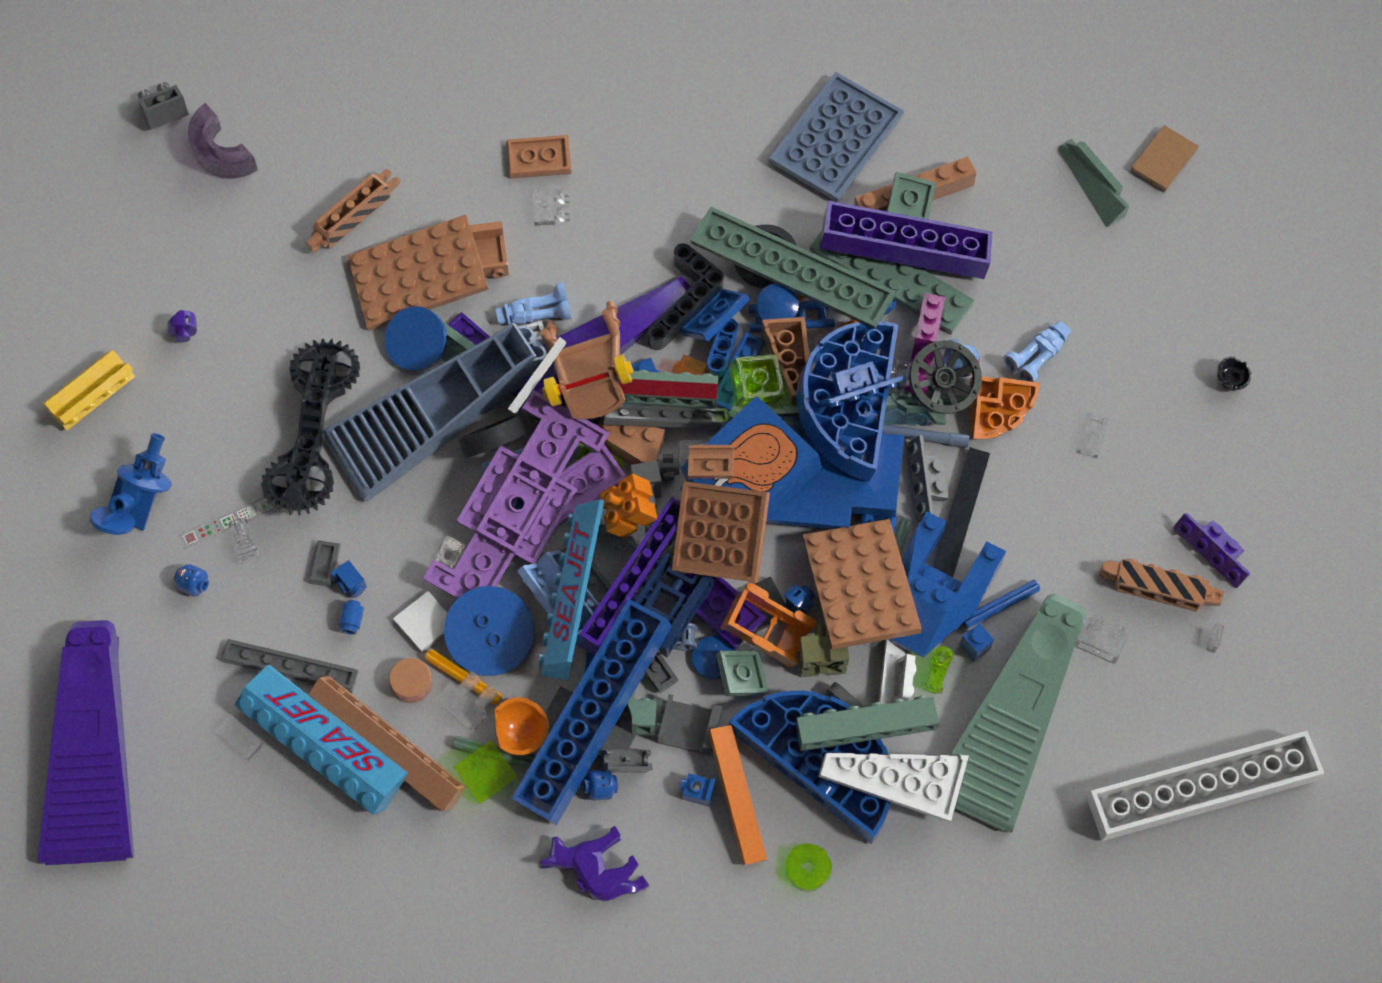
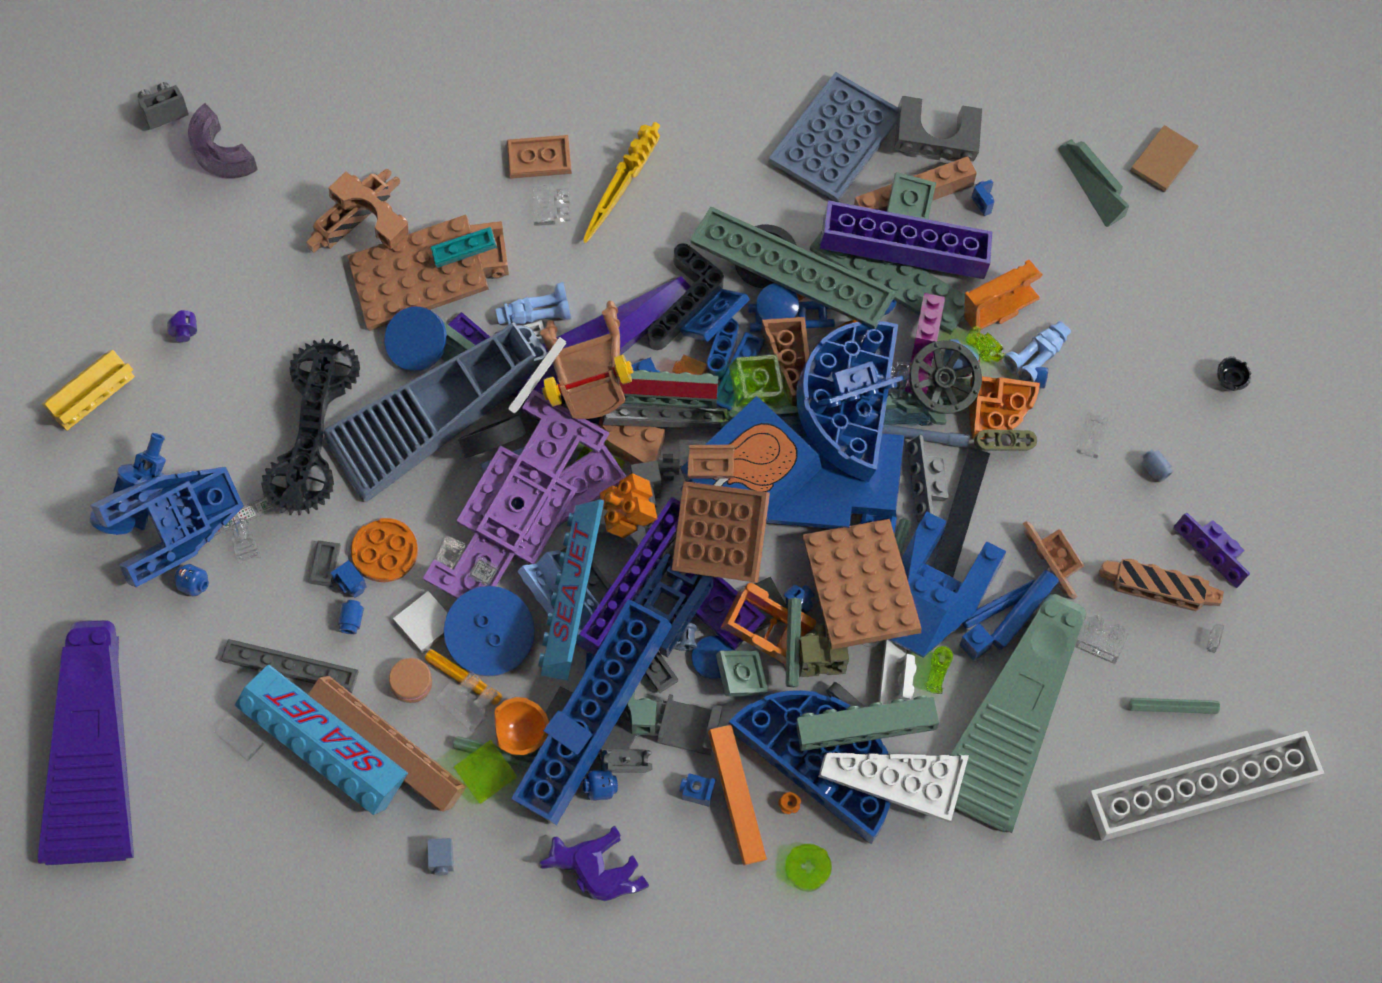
(185, 513): none -> blue wedge
(349, 193): none -> nougat arch
(384, 550): none -> orange tile
(440, 856): none -> sand blue brick
(463, 247): none -> teal tile
(483, 571): none -> clear tile
(568, 732): none -> blue sticker
(639, 152): none -> yellow piece
(789, 797): none -> orange plate
(793, 642): none -> sand green axle
(913, 137): none -> dark grey arch
(982, 196): none -> blue bracket
(986, 344): none -> clear neon green plate
(1002, 296): none -> orange piece
(1013, 434): none -> olive beam
(1024, 609): none -> blue brick
(1041, 376): none -> blue piece
(1059, 554): none -> nougat bracket
(1157, 465): none -> sand blue brick
(1174, 705): none -> sand green axle

